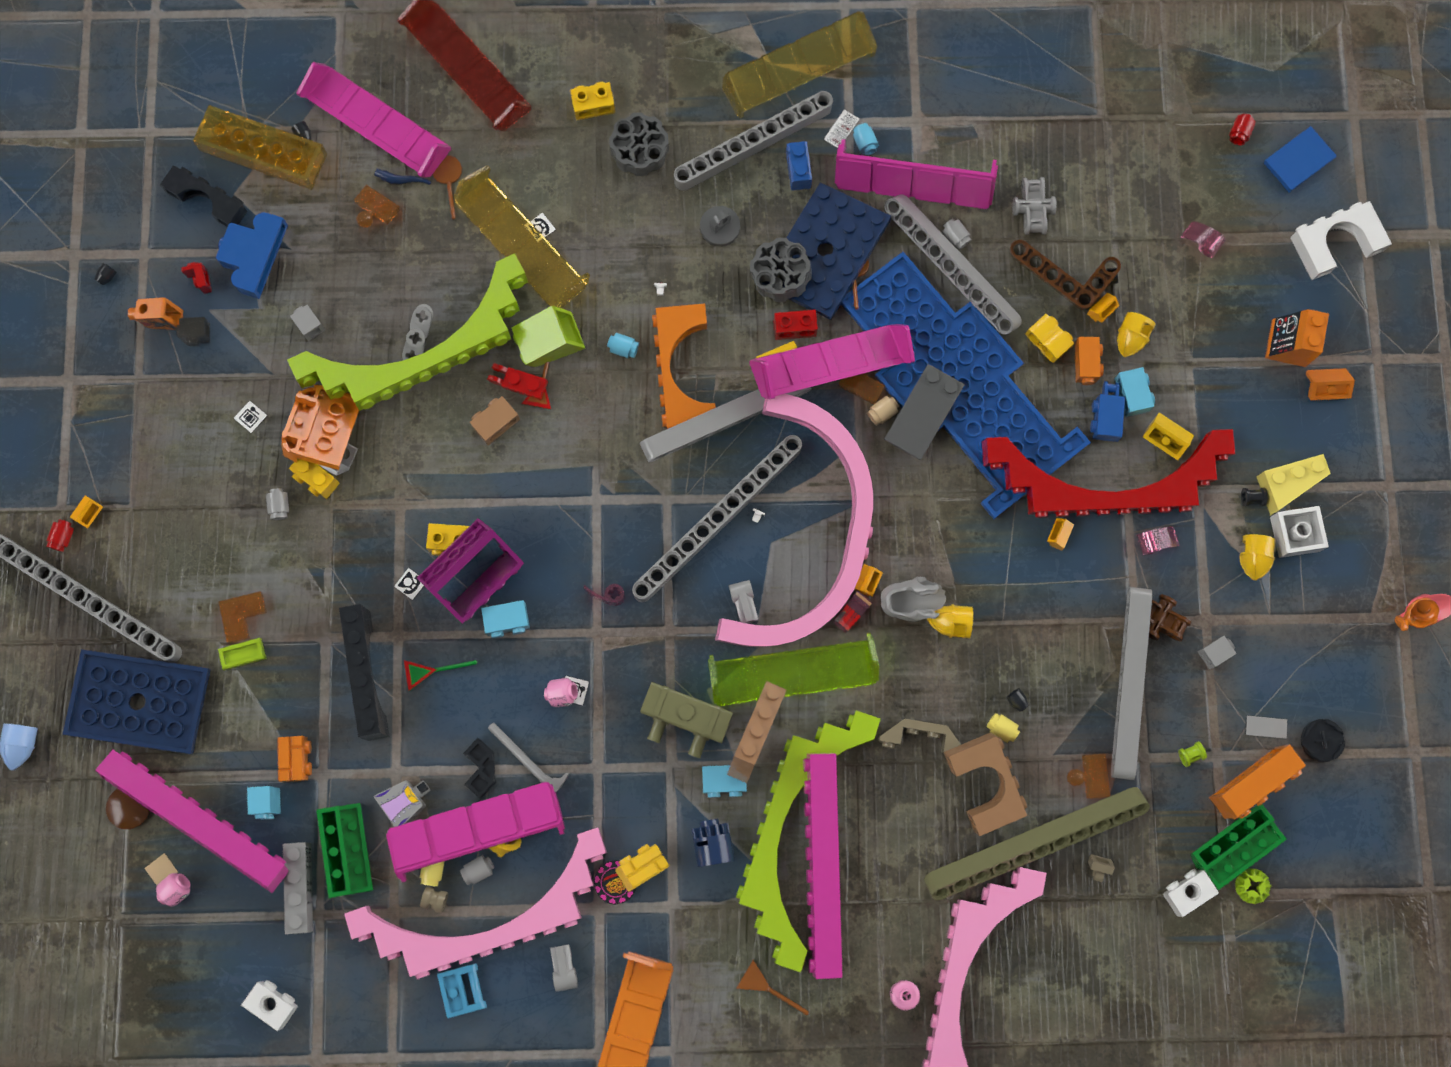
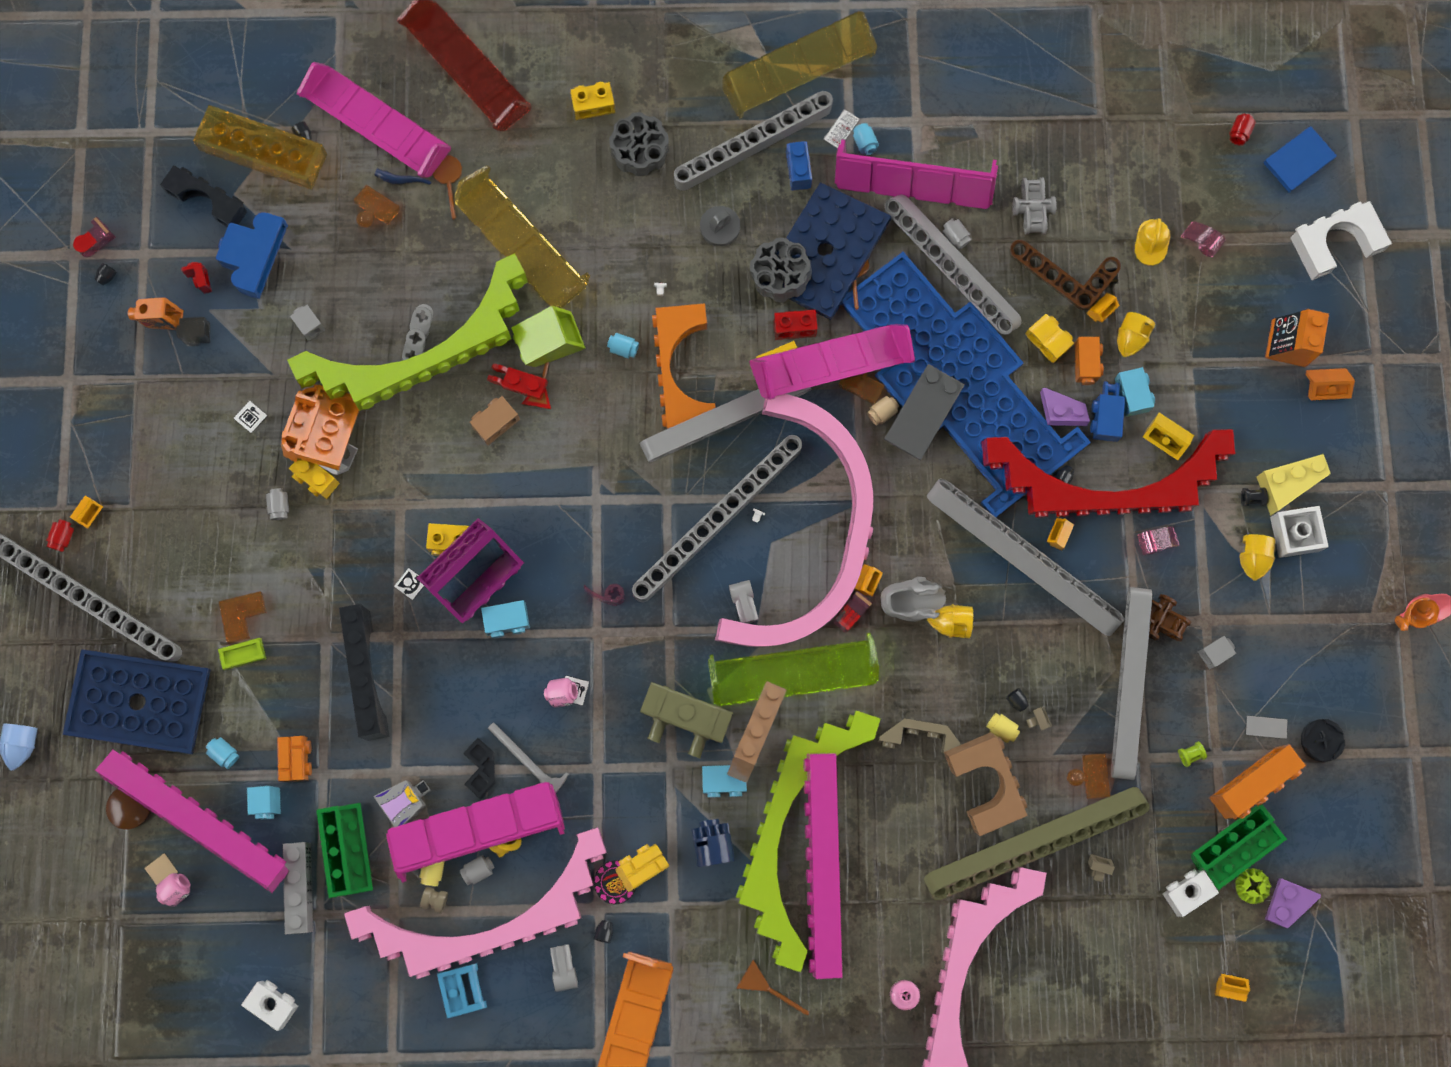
(93, 239): none -> leg
(222, 753): none -> medium azure brick
(417, 673): piece -> none
(543, 225): white sticker -> none
(604, 932): none -> black hose
(1025, 557): none -> light grey beam
(1041, 719): none -> dark tan tile
(1063, 410): none -> medium lavender wing
(1065, 474): none -> black hose
(1152, 242): none -> yellow piece
(1232, 987): none -> light orange piece
(1289, 903): none -> medium lavender wing

